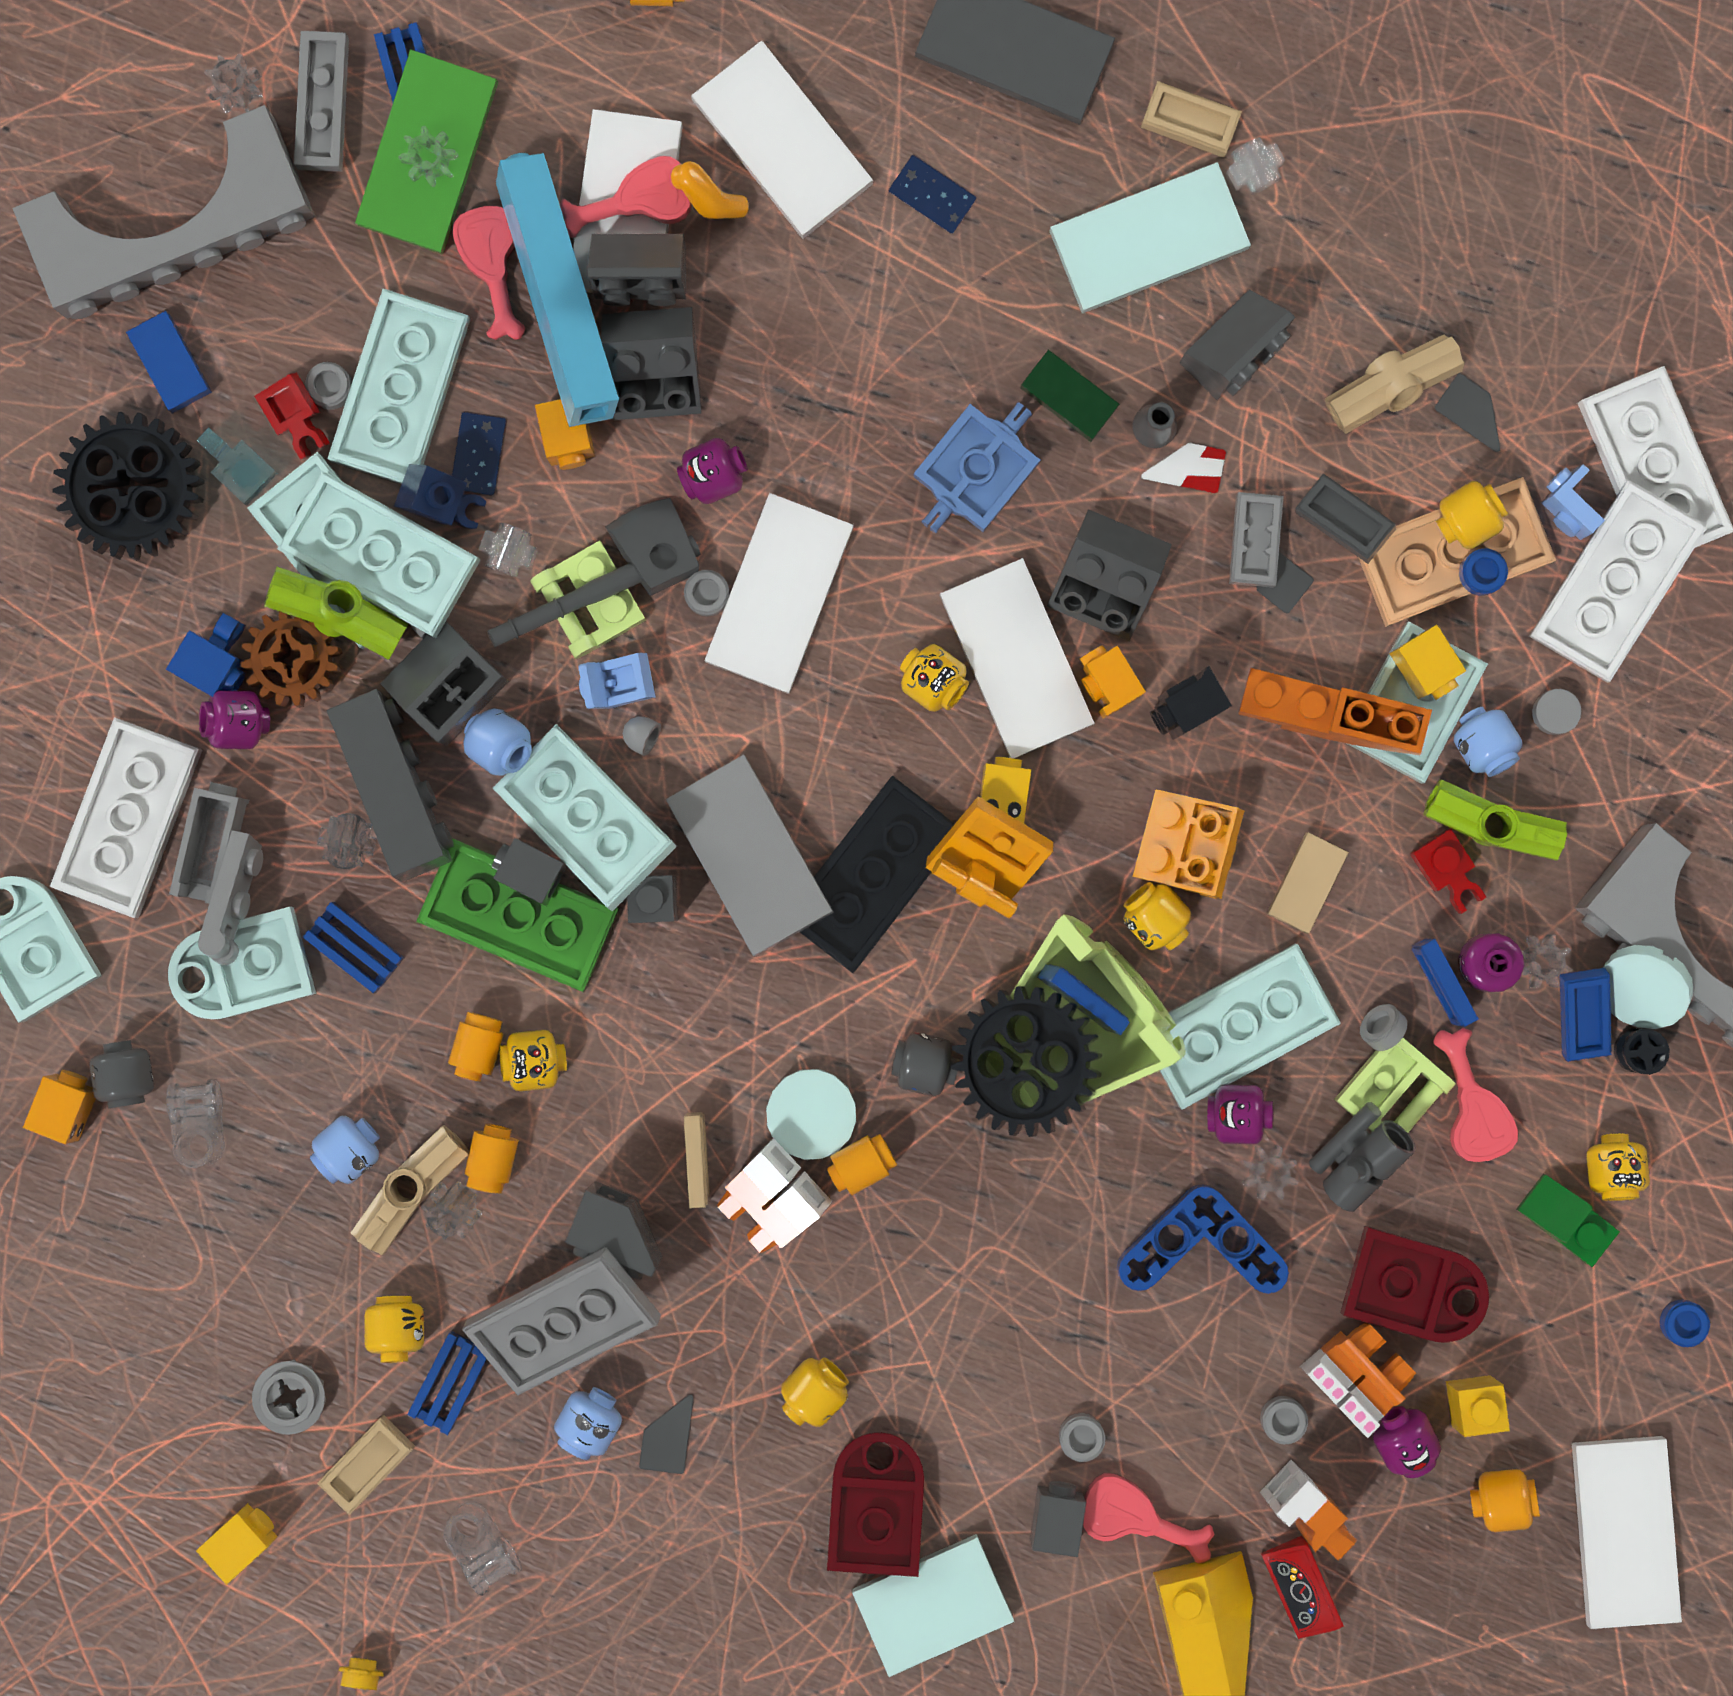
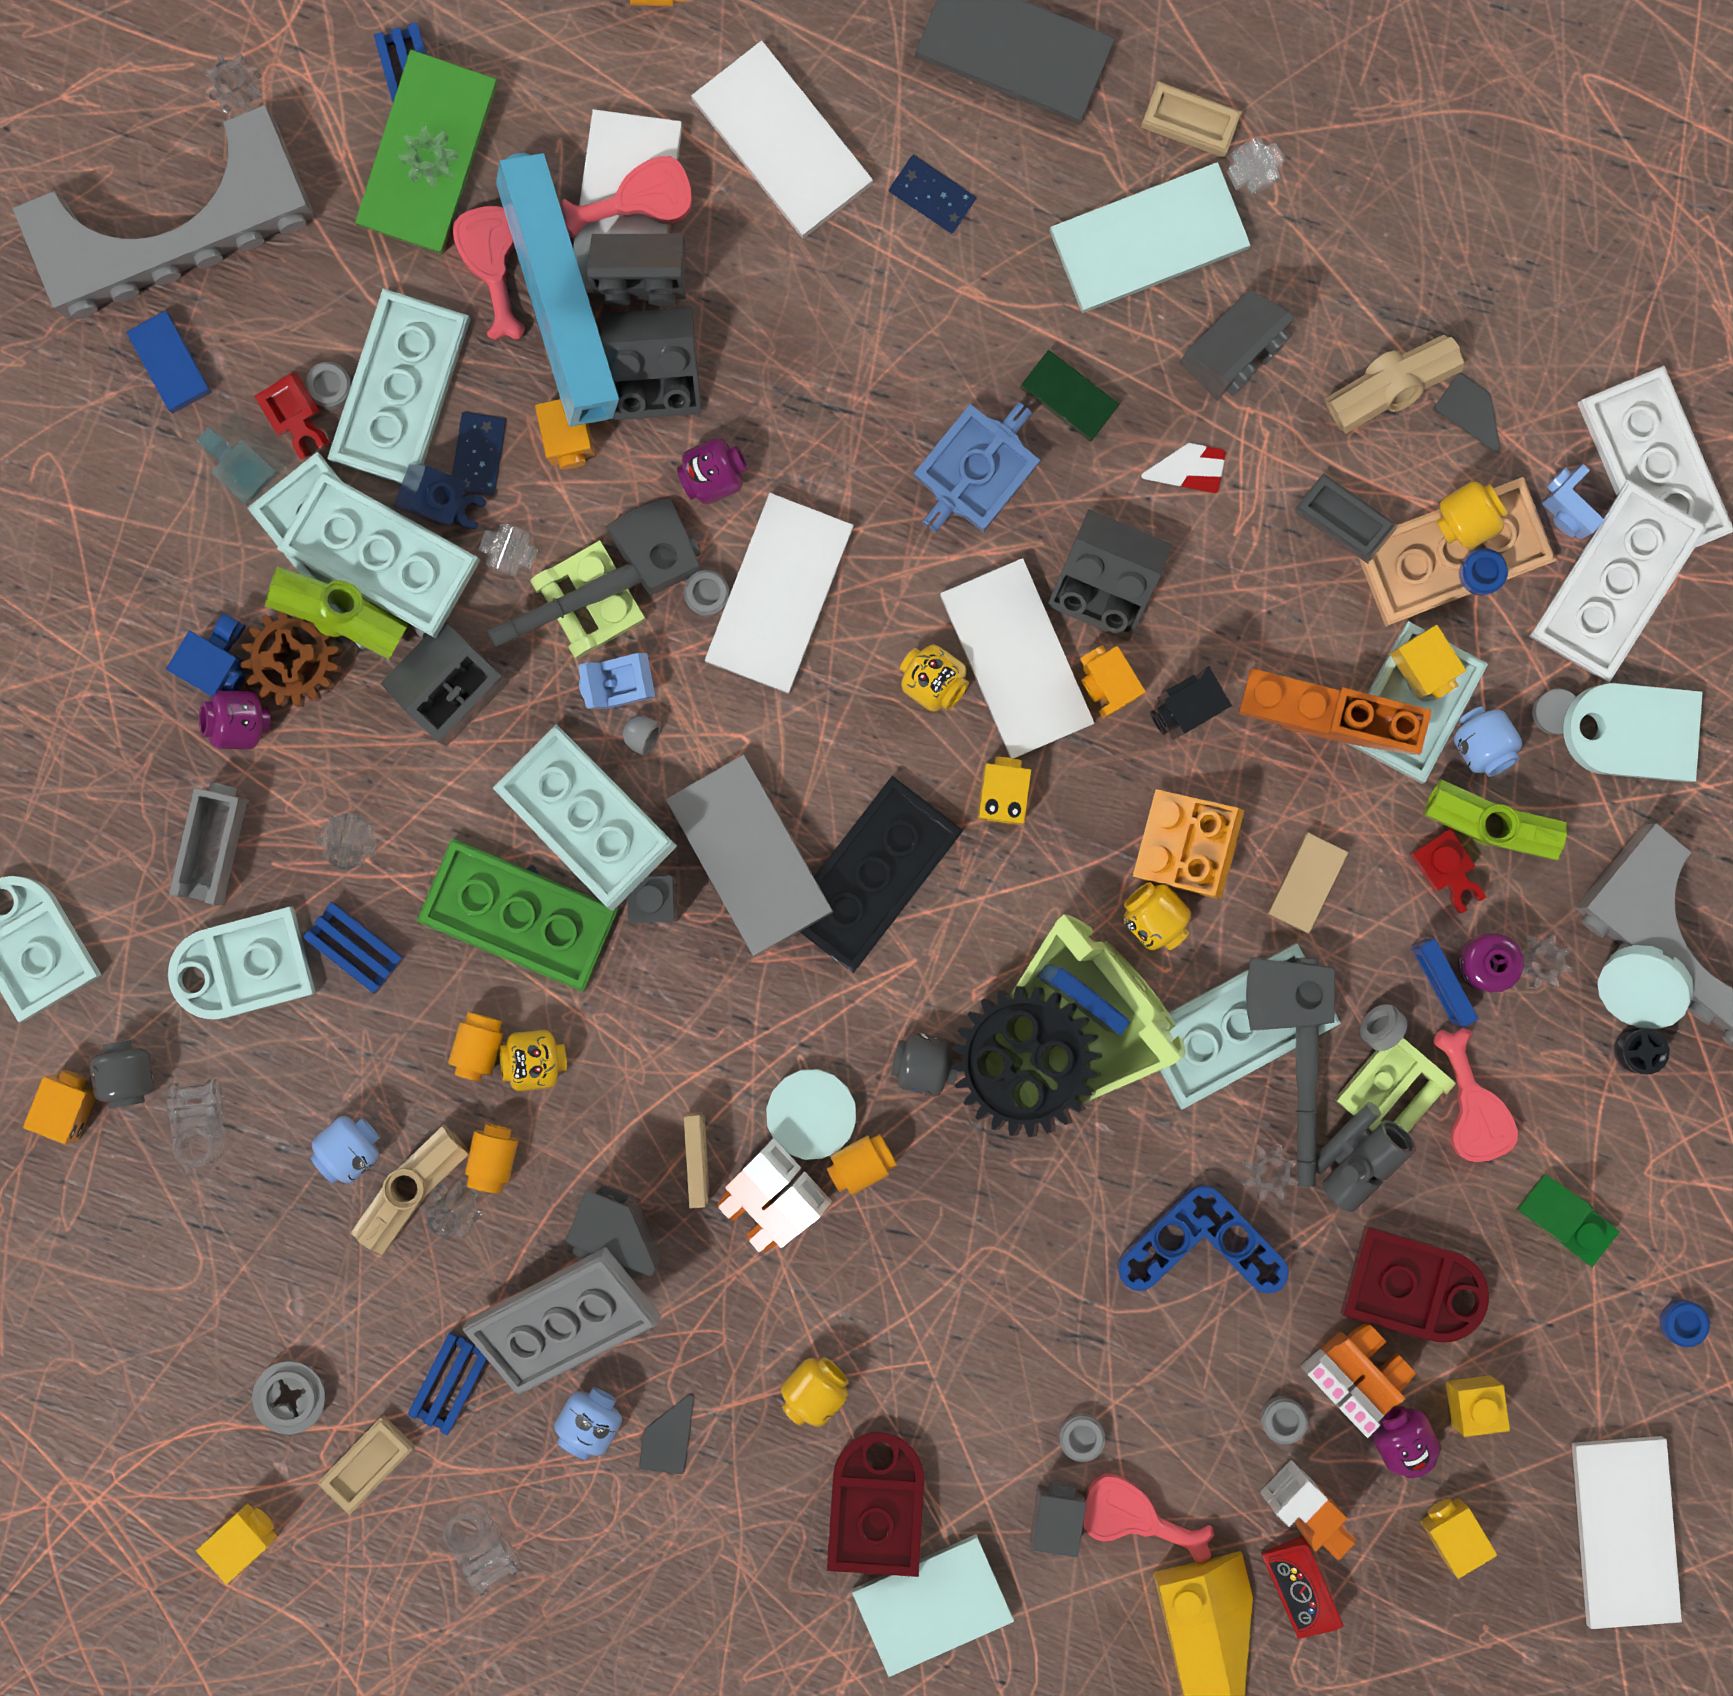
(126, 818): white tile -> none
(129, 526): black gear -> none
(230, 898): light grey plate -> none
(321, 101): light grey plate -> none
(360, 1674): yellow plate -> none
(390, 785): dark grey brick -> none
(393, 1328): yellow head -> none
(497, 742): light blue head -> none
(528, 871): dark grey brick -> none
(705, 194): light orange arm -> none
(989, 856): light orange plate -> none
(1149, 432): dark grey cone -> none
(1239, 1114): magenta head -> none
(1256, 539): light grey plate -> none
(1290, 585): dark grey sticker -> none
(1299, 997): none -> dark grey piece
(1457, 1536): none -> yellow brick
(1505, 1500): light orange head -> none
(1585, 1014): blue tile -> none
(1617, 1168): yellow head -> none
(1638, 733): none -> light aqua tile

